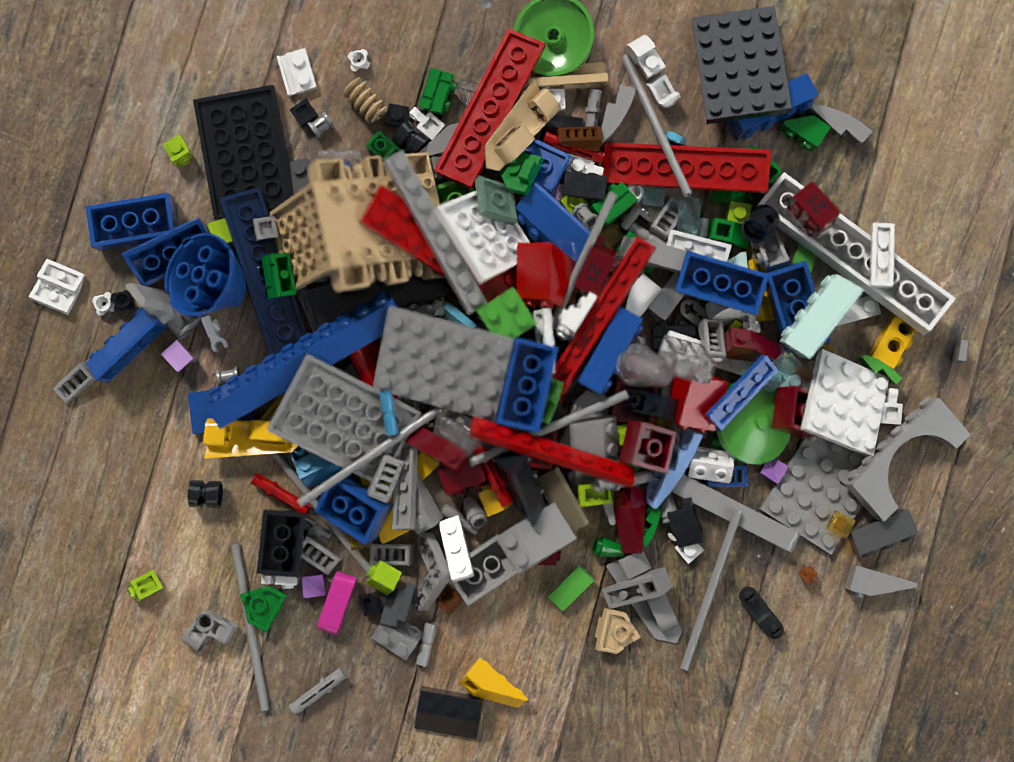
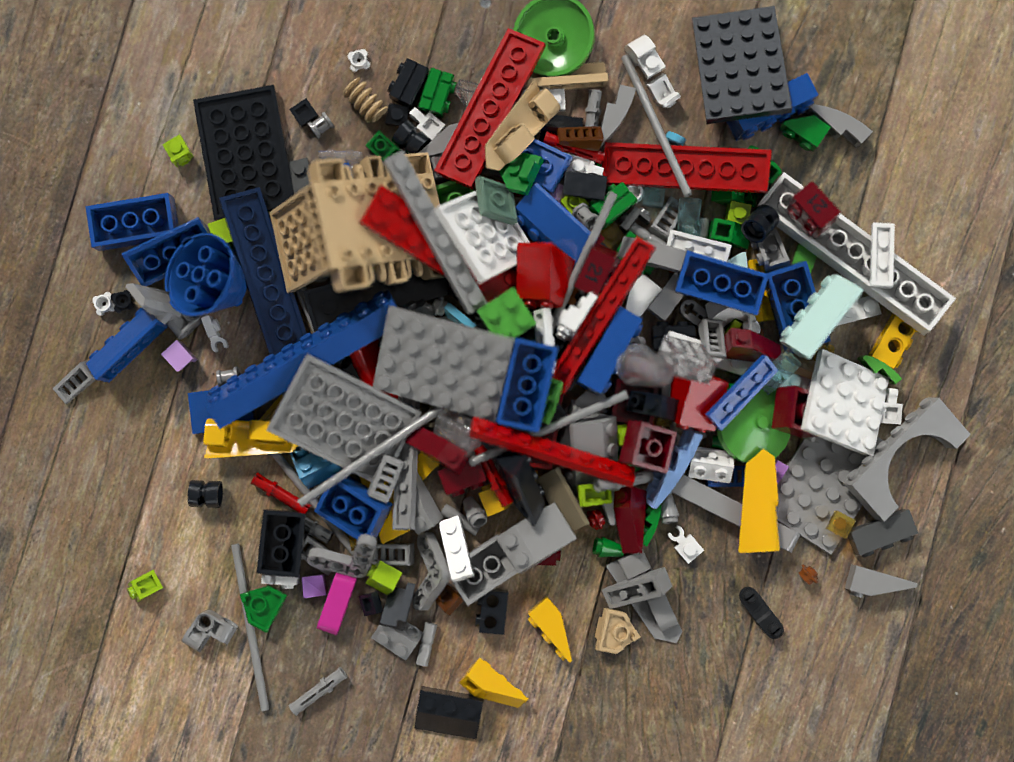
(57, 287): white slope -> none
(265, 228): light grey plate -> none
(279, 275): green brick -> none
(297, 72): white plate -> none
(350, 565): none -> light grey beam
(389, 416): dark azure piece -> none
(408, 83): none -> black brick
(497, 611): none -> black brick
(550, 621): none -> yellow slope
(570, 588): bright green slope -> none
(595, 519): none -> red plate
(686, 524): black panel -> none
(711, 590): light grey piece -> none
(759, 506): none -> yellow panel
(960, 351): light grey tile -> none

